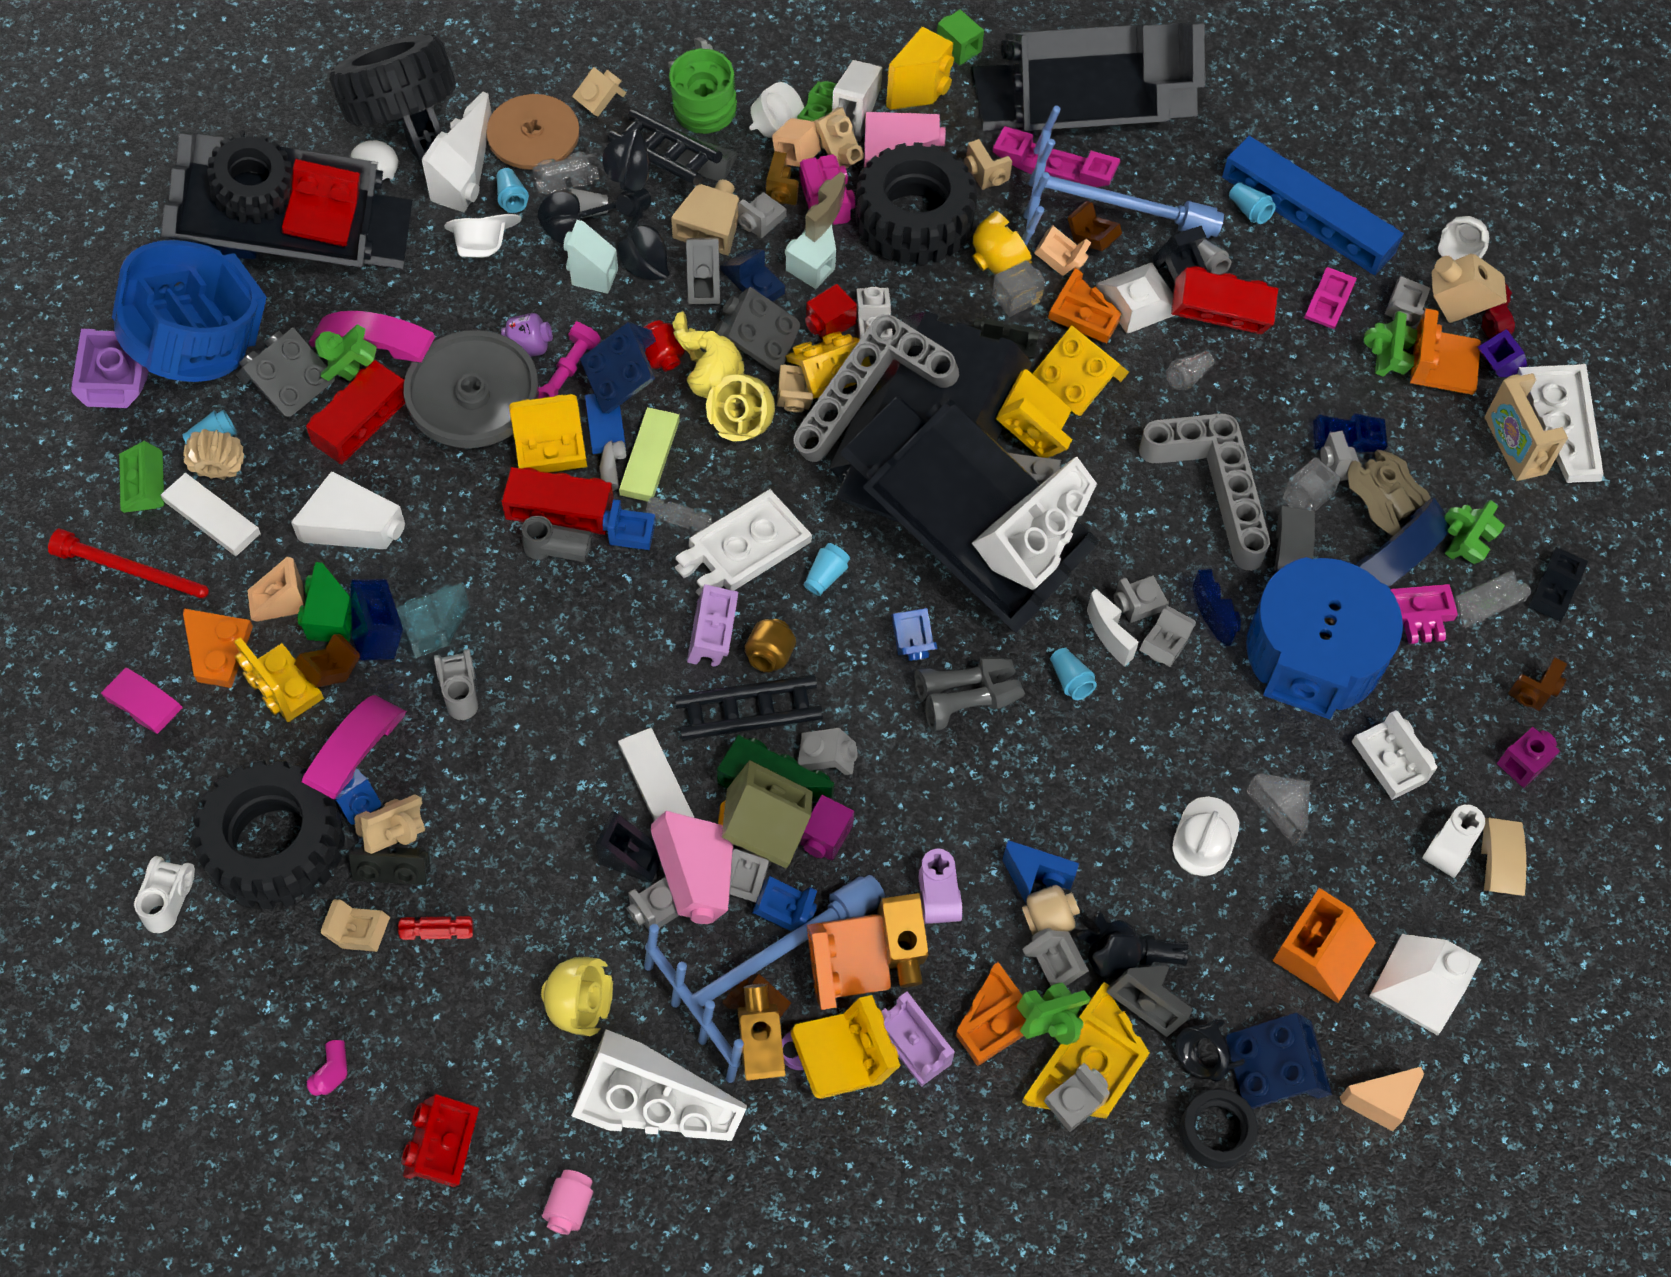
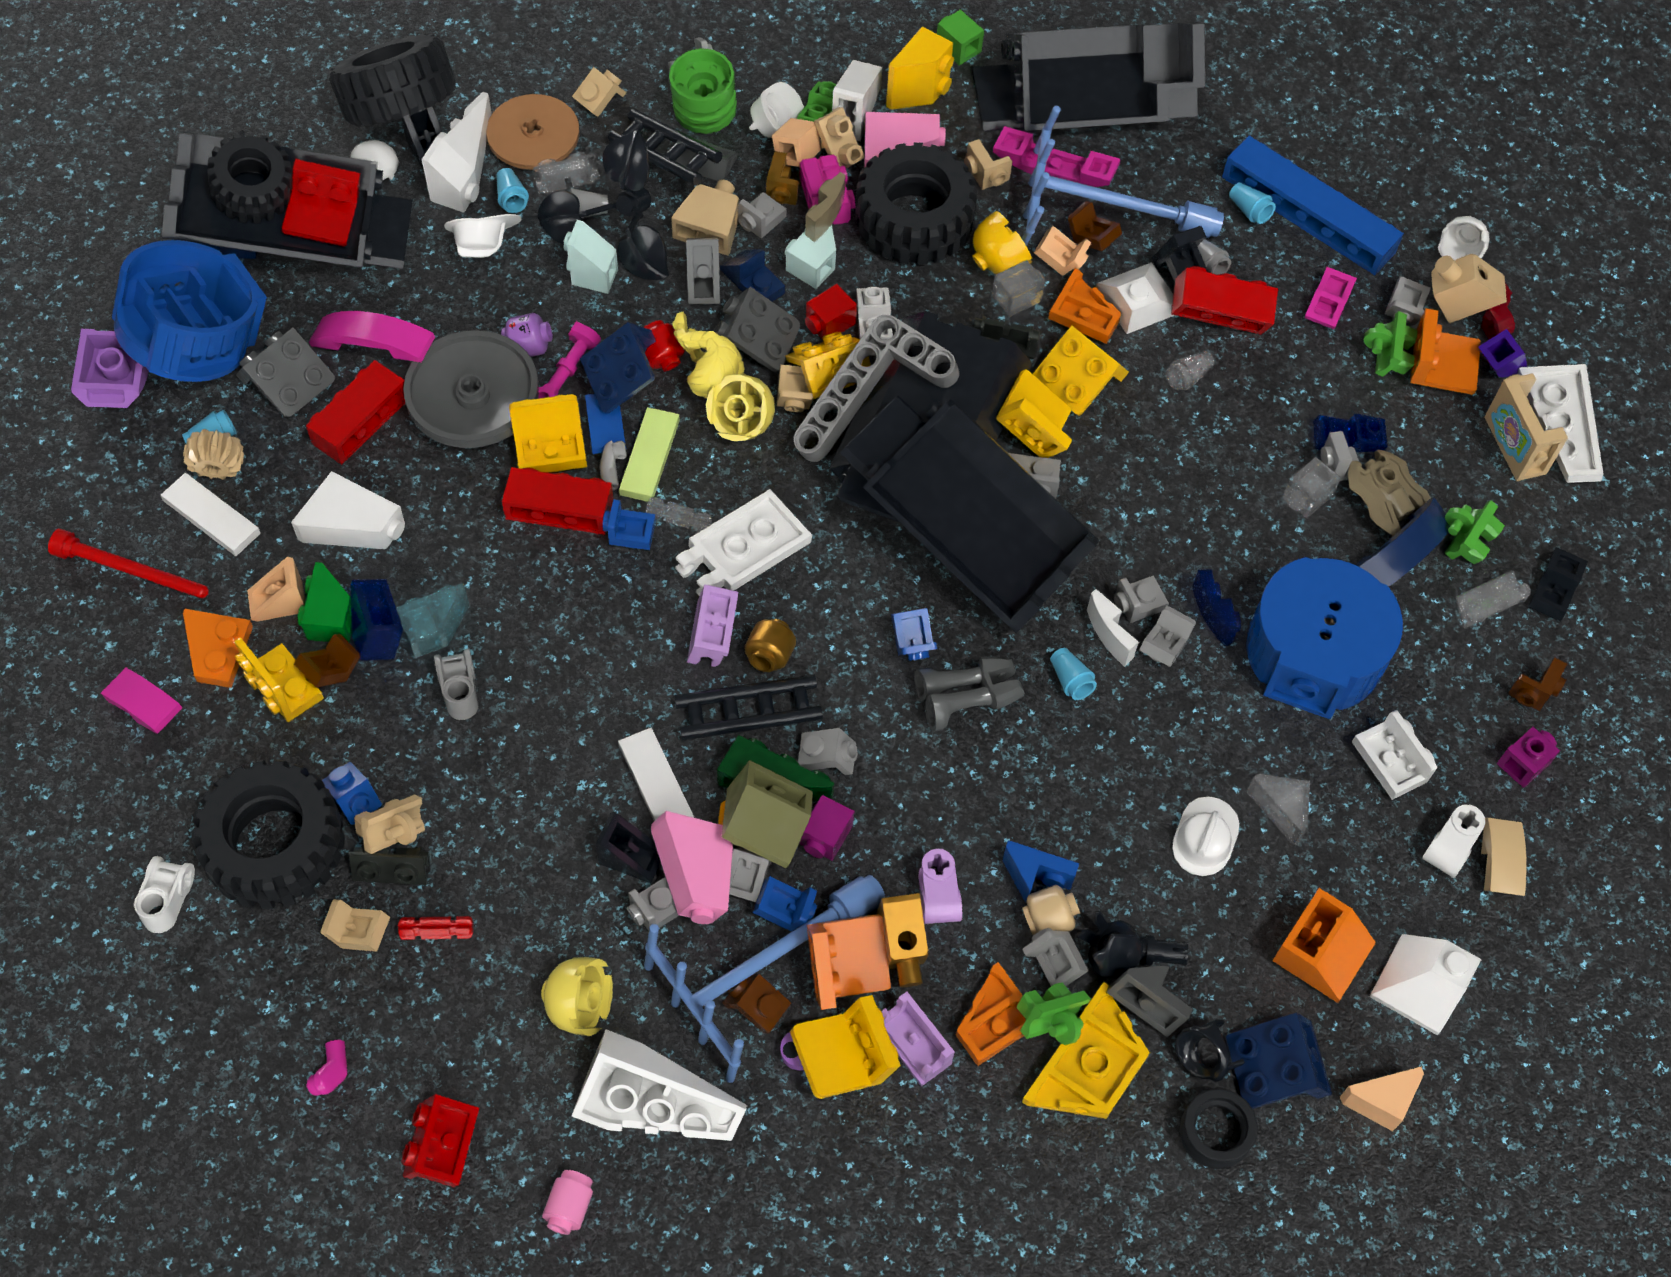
(141, 478): bright green slope -> none
(344, 352): bright green hips -> none
(350, 744): dark pink slope -> none
(556, 540): dark grey piece -> none
(762, 1049): pearl gold torso -> none
(827, 567): medium azure cone -> none
(1034, 532): white wedge -> none
(1078, 1097): light grey bracket -> none
(1226, 477): light grey beam -> none
(1294, 535): dark grey slope -> none
(1426, 610): dark pink hinge -> none

